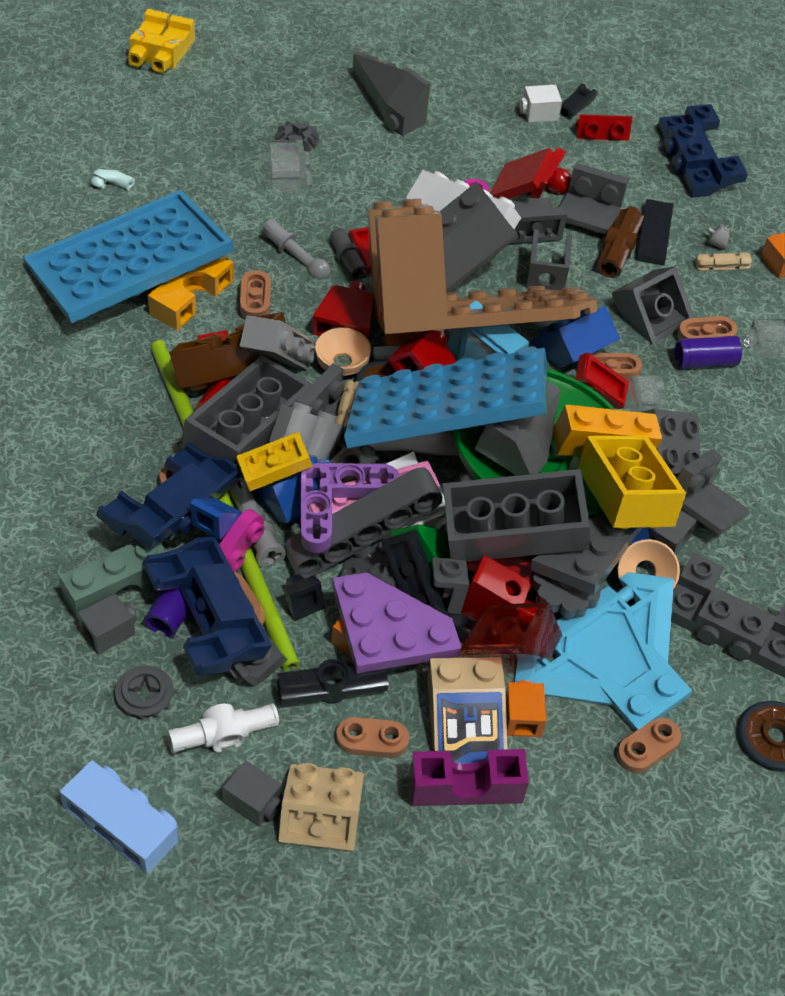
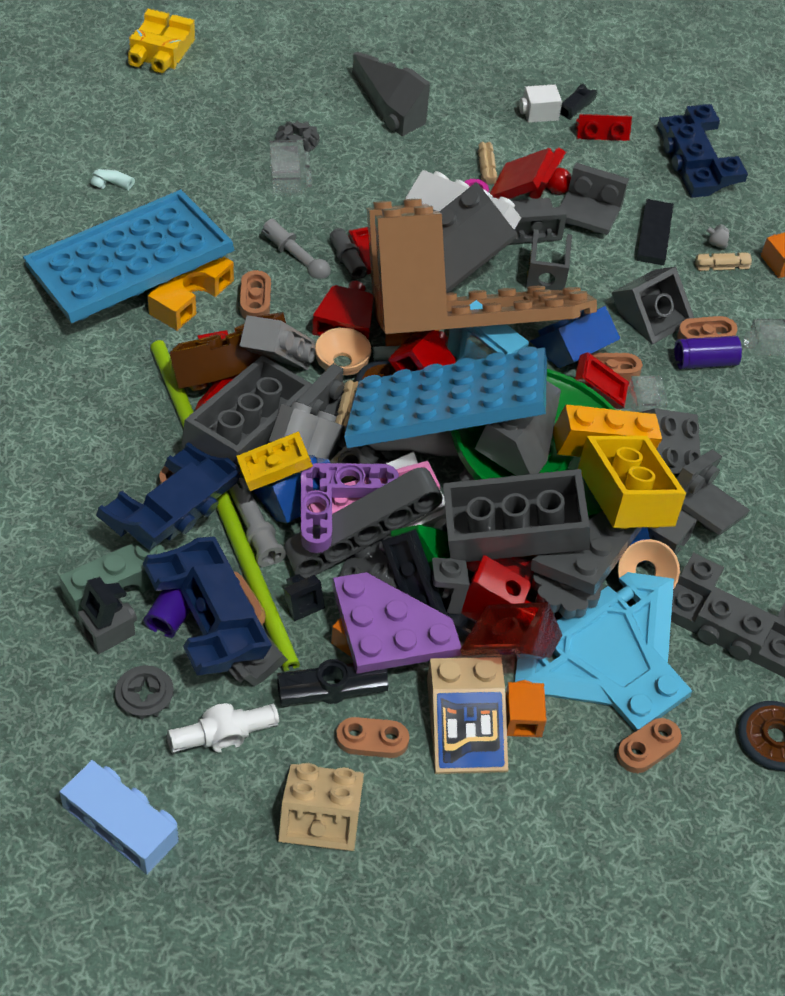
(102, 601): none -> black tile
(213, 516): blue slope -> none
(244, 532): dark pink plate -> none
(253, 794): dark grey brick -> none
(487, 163): none -> tan axle
(494, 780): magenta arch -> none
(620, 242): reddish brown piece -> none

